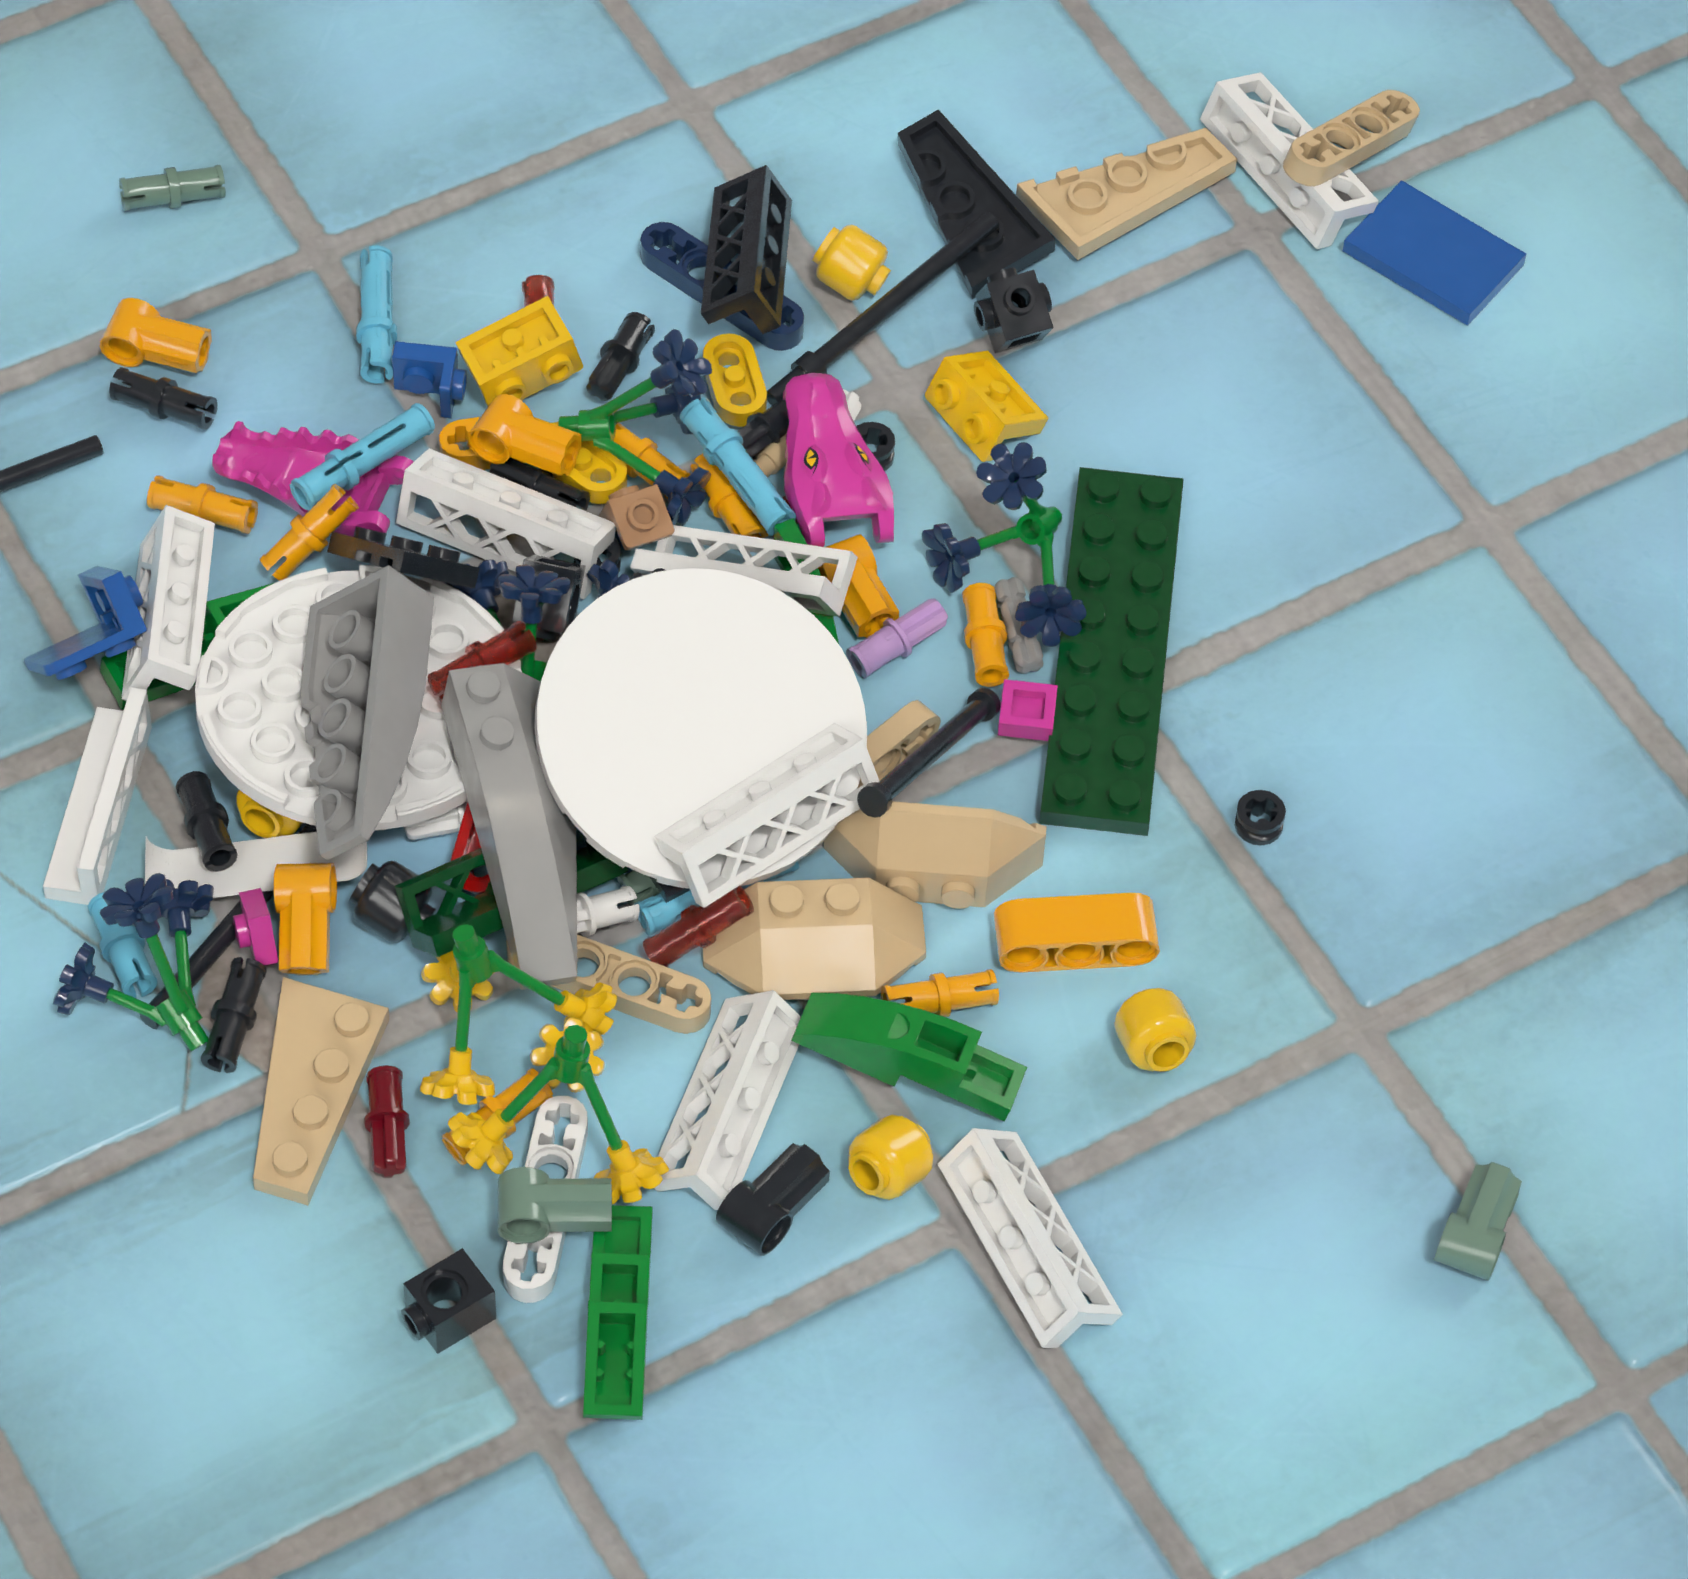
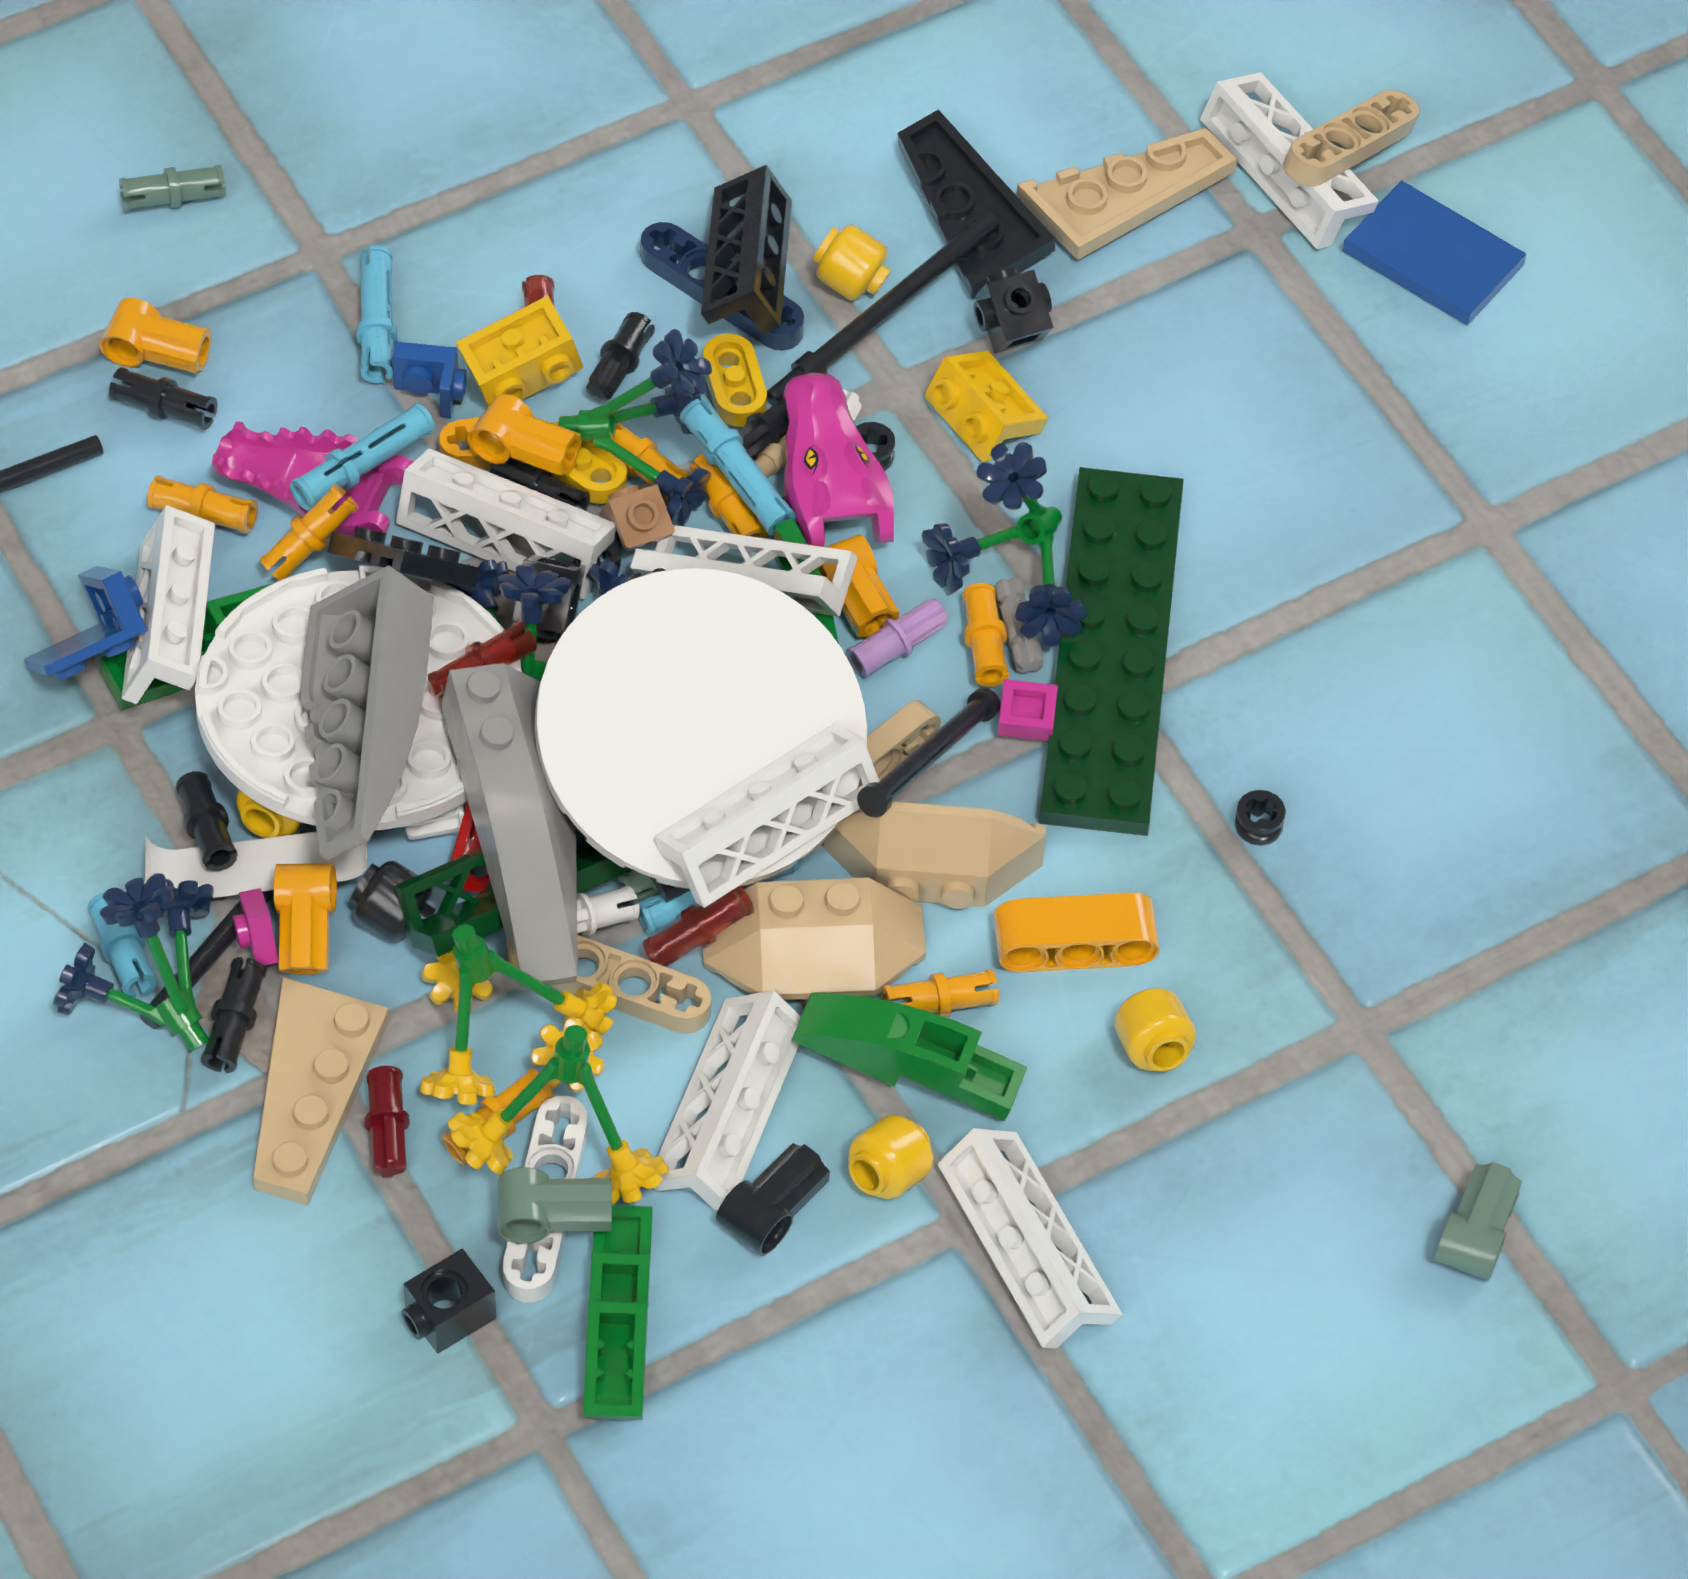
(99, 801): white fence -> none

